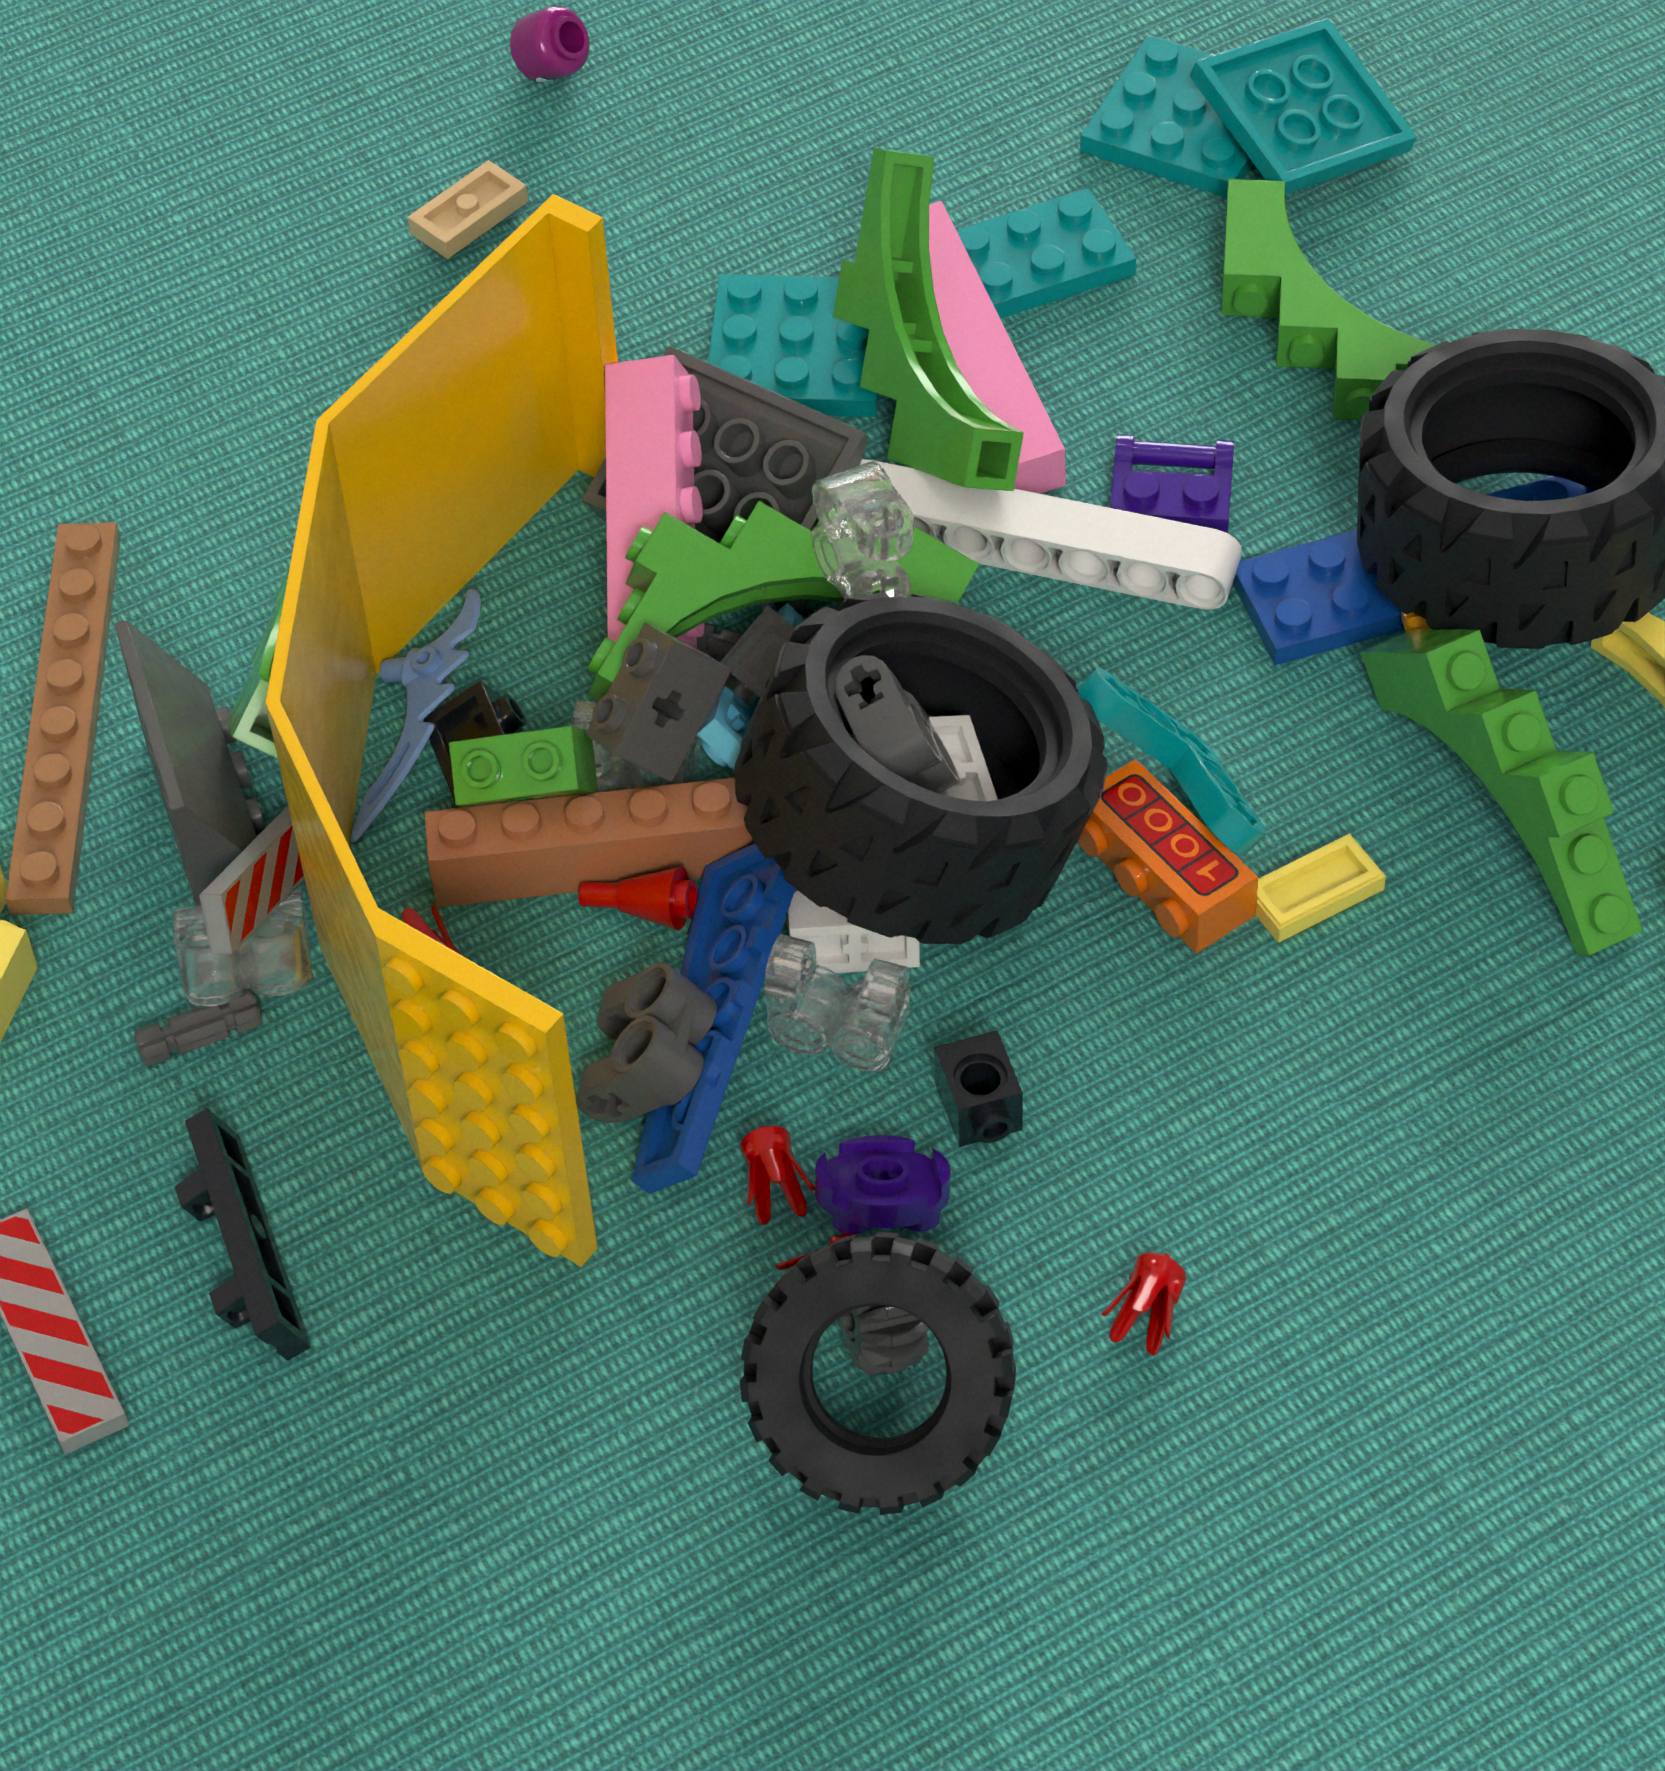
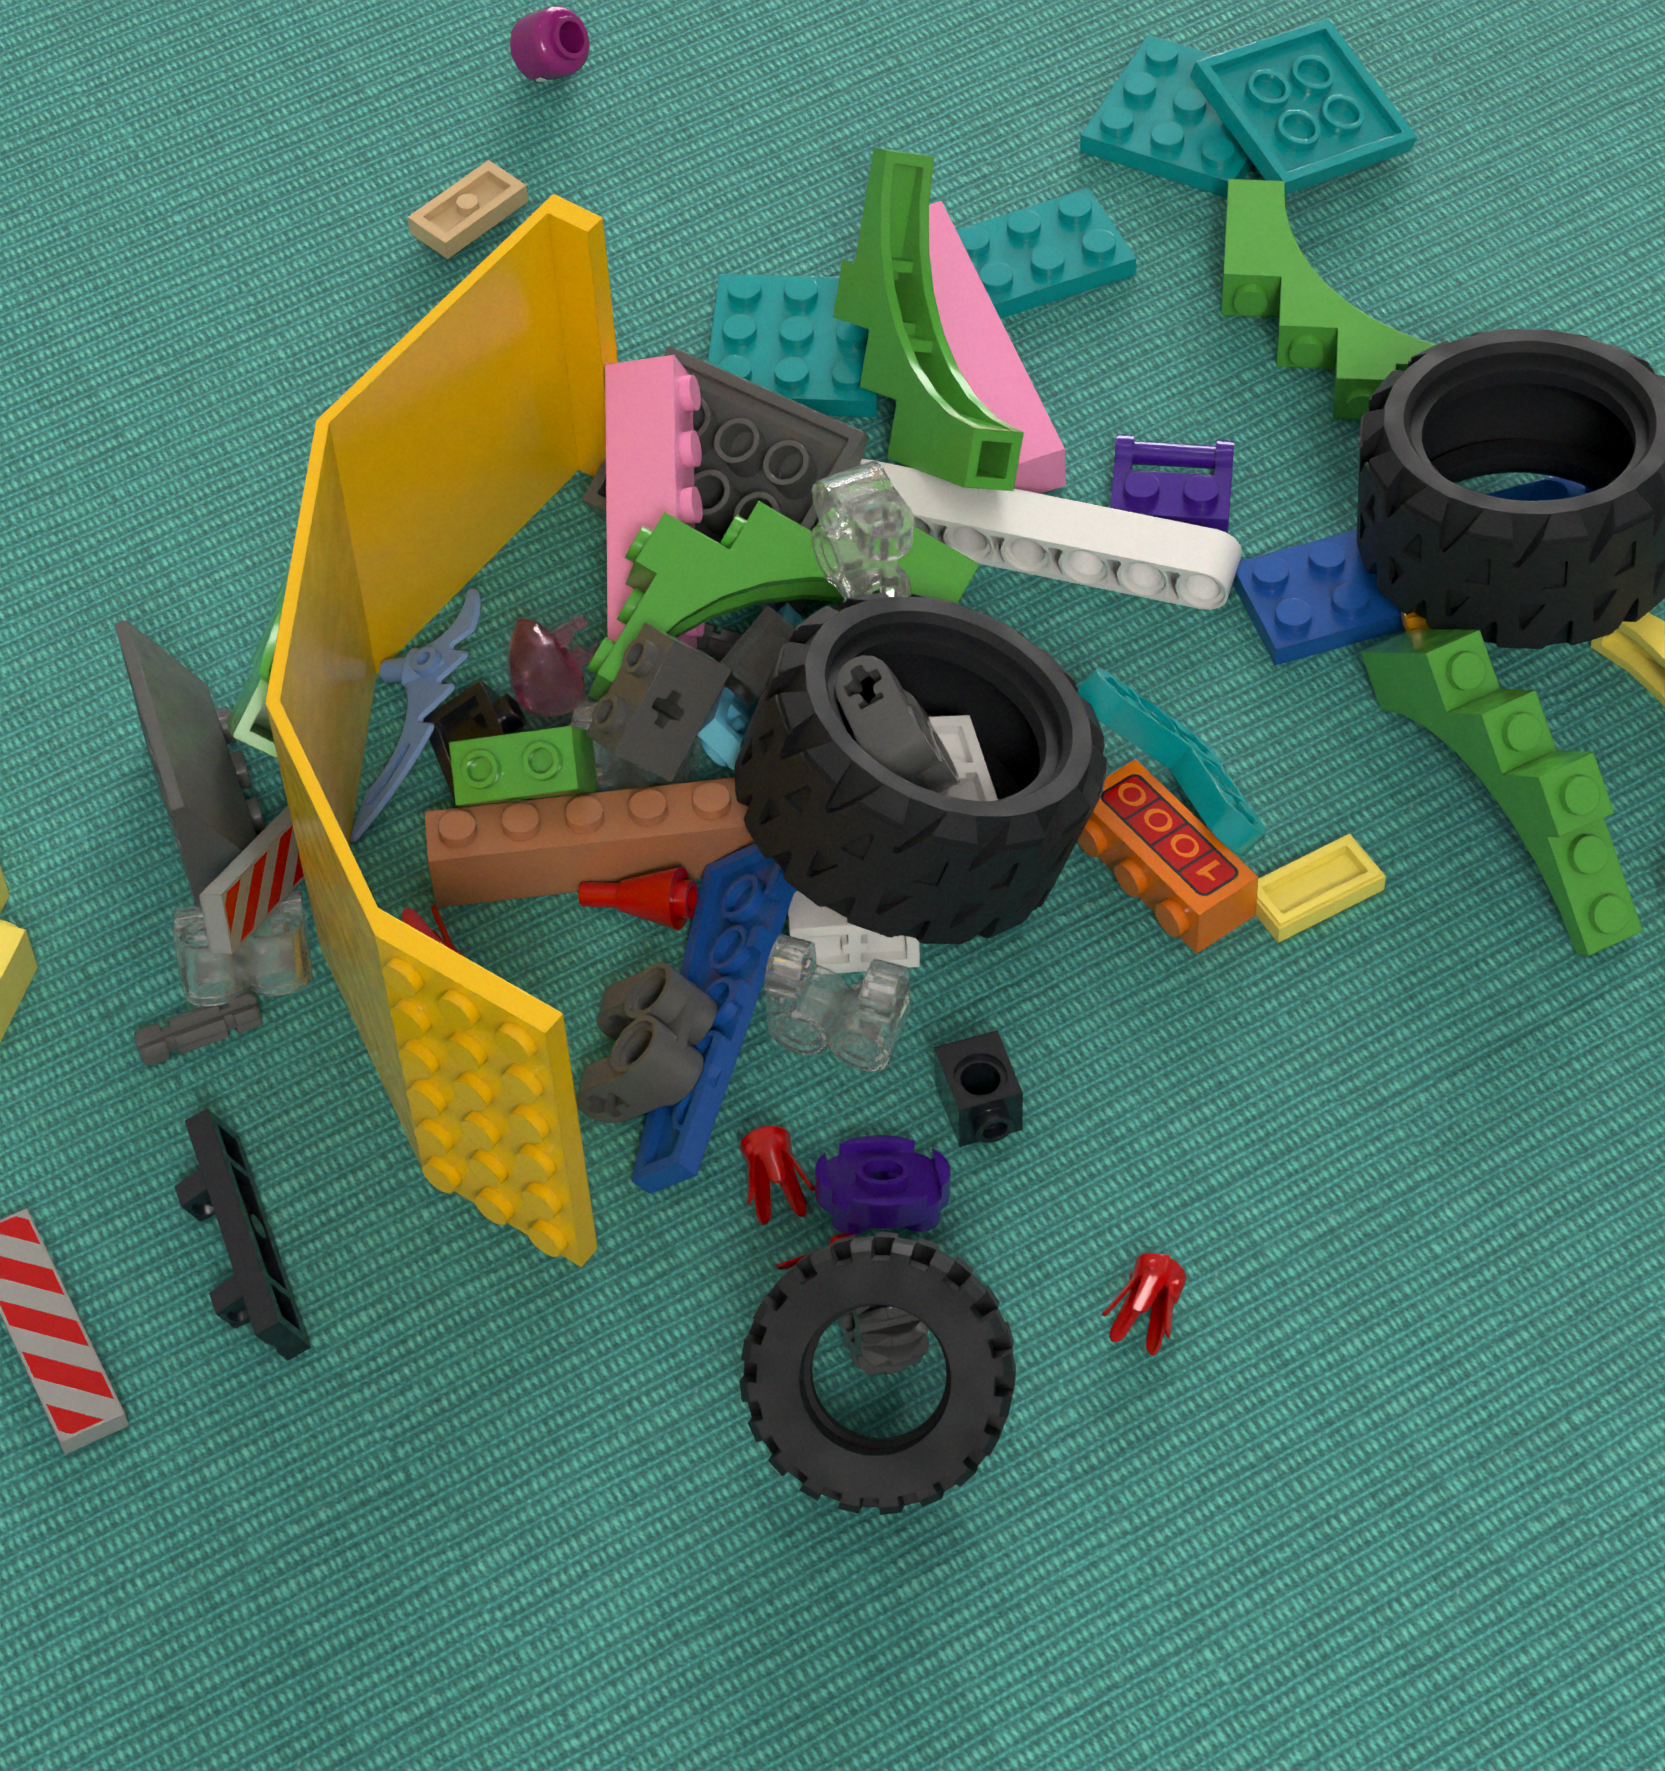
(64, 721): medium nougat plate -> none
(543, 671): none -> clear pink piece

